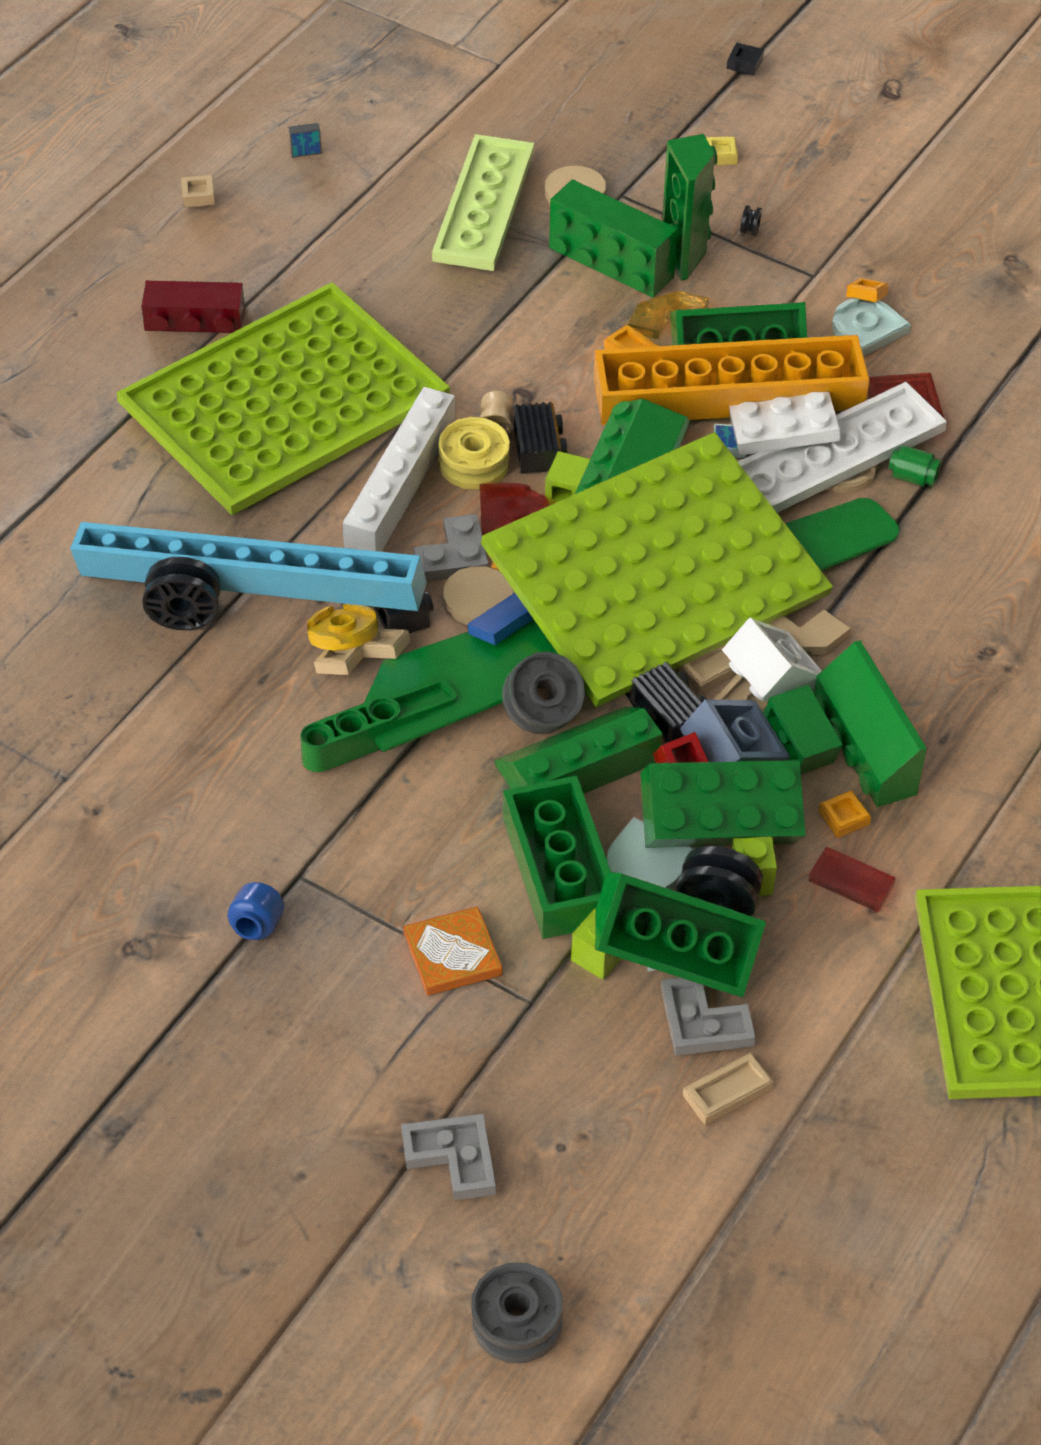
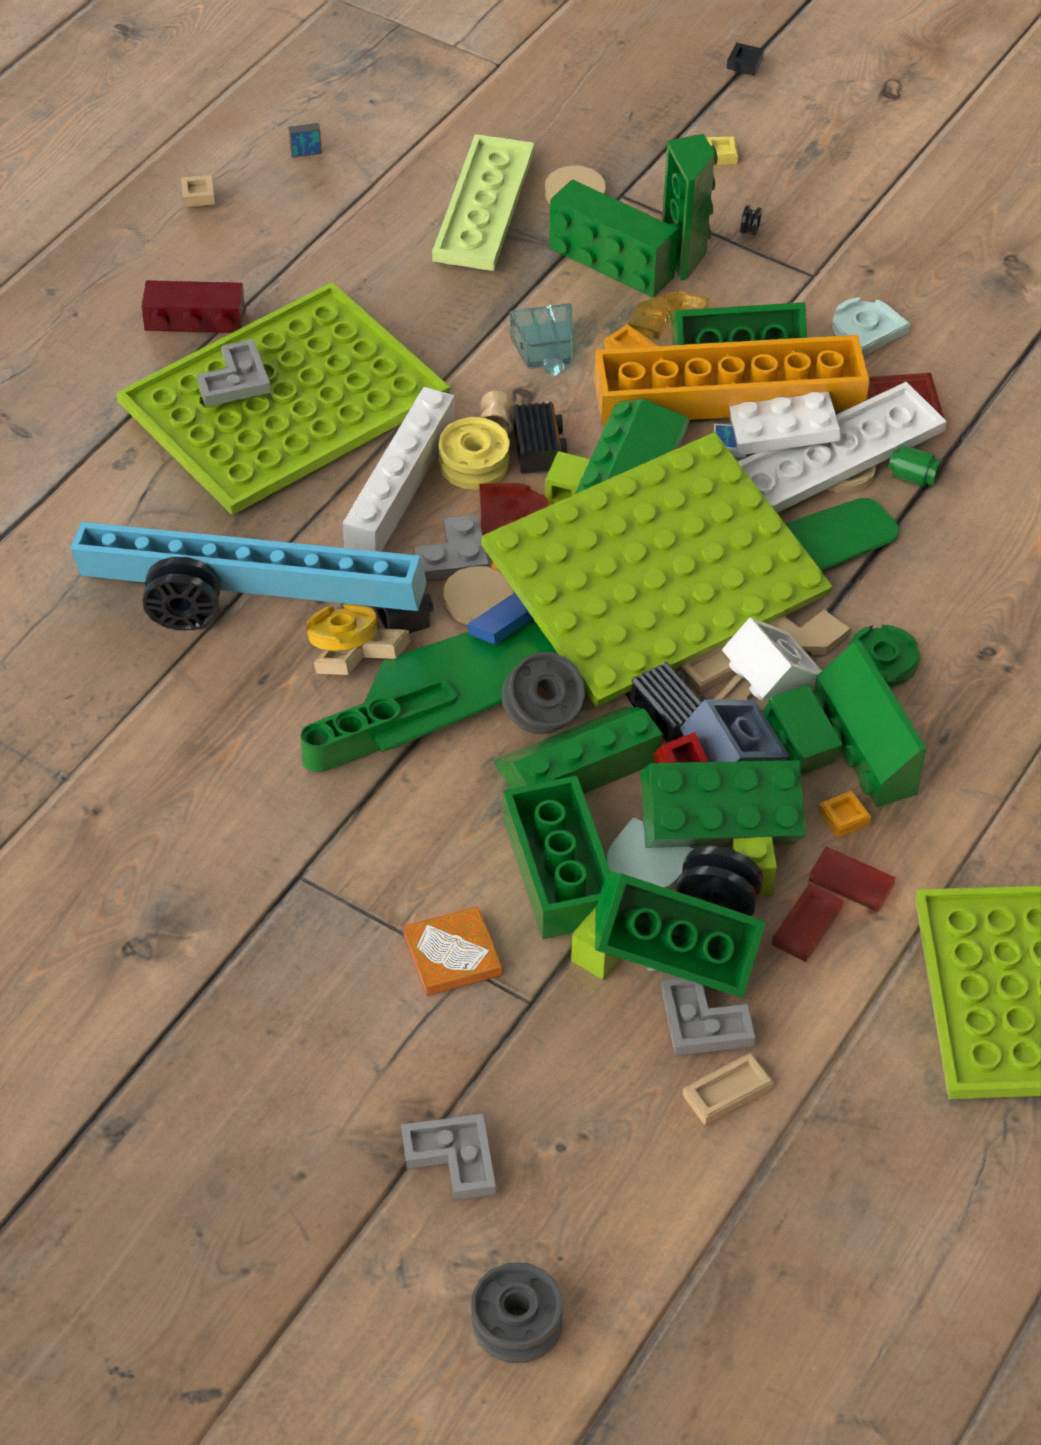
(241, 378): none -> light grey plate
(255, 911): blue head -> none
(543, 336): none -> clear light blue torso
(807, 922): none -> clear red tile
(867, 289): light orange tile -> none
(892, 652): none -> green tile

